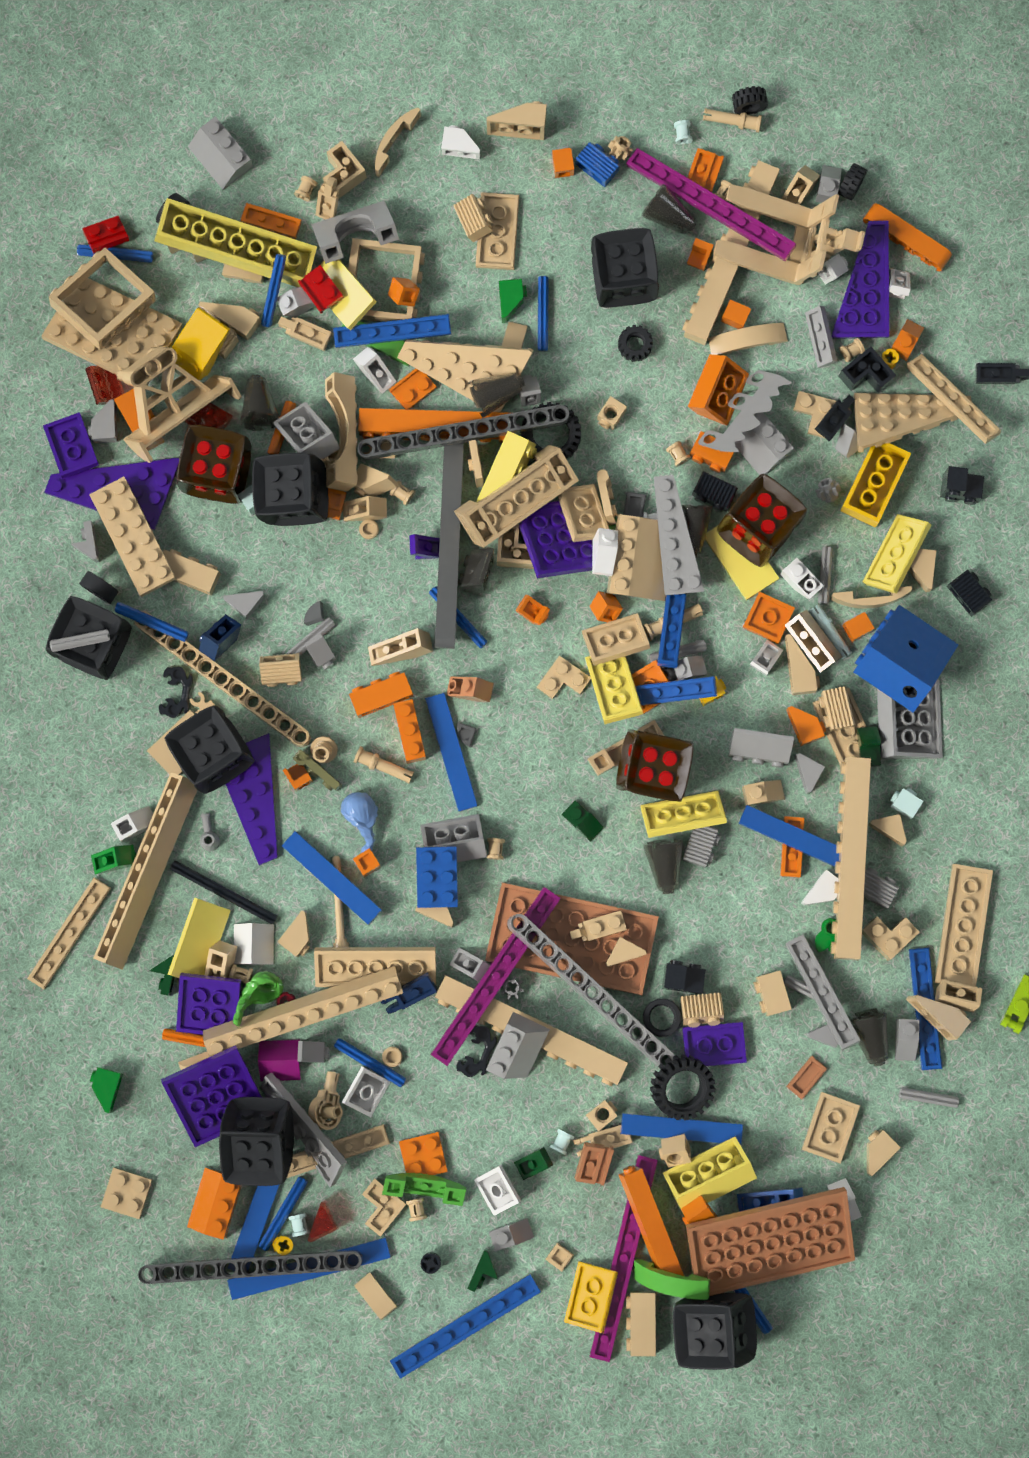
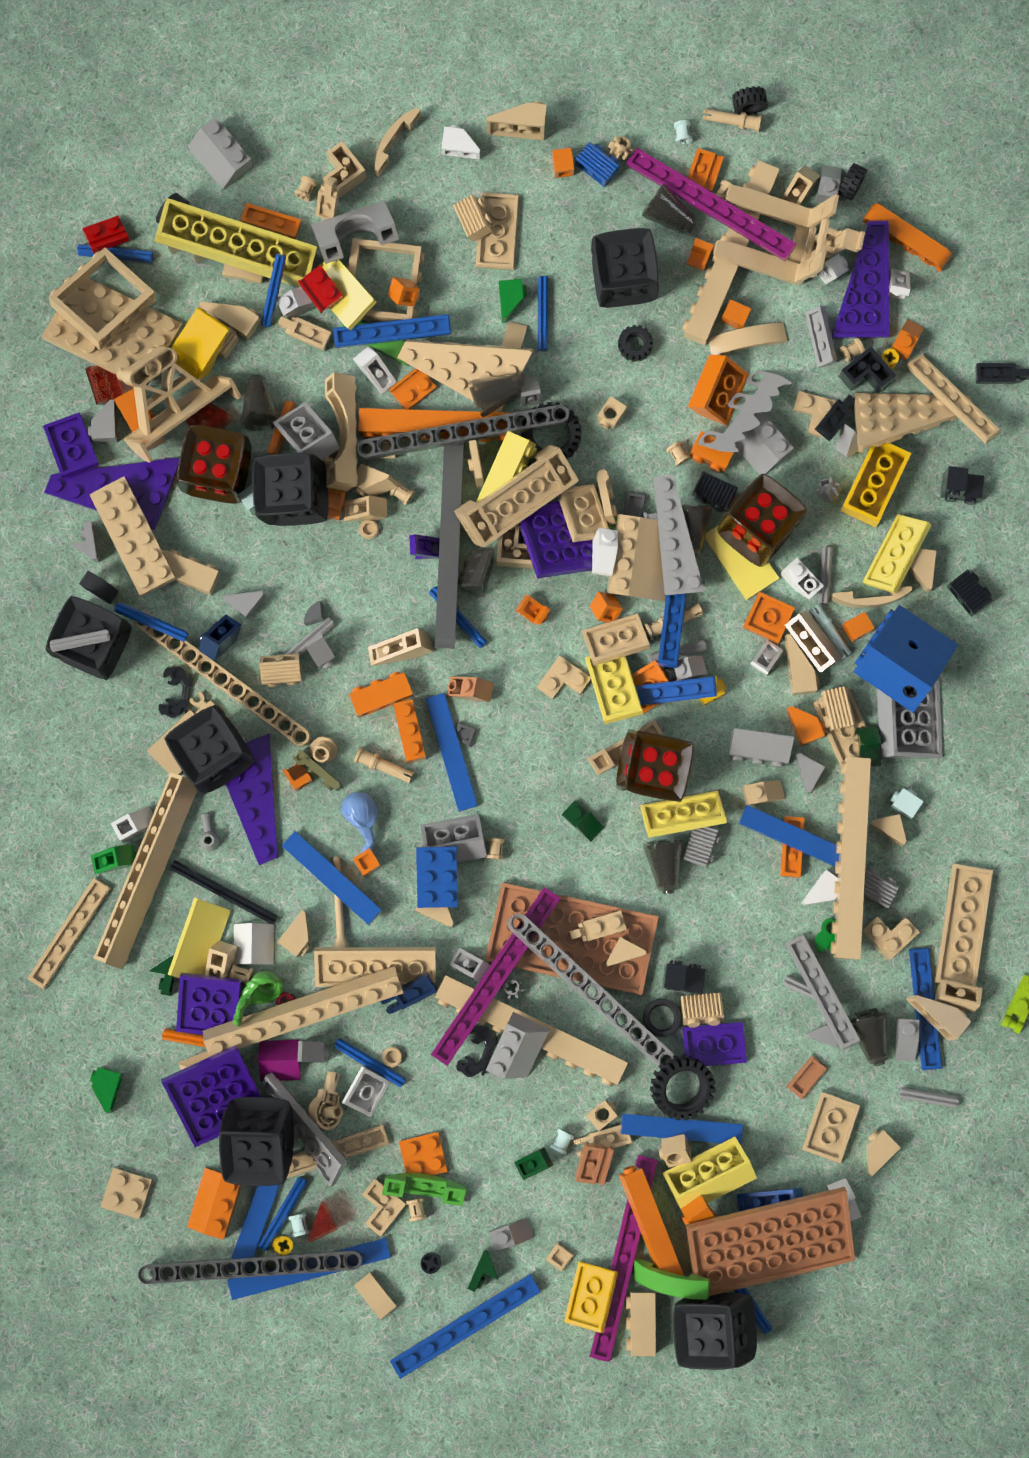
(497, 1190): white slope -> none
(772, 993): tan brick -> none

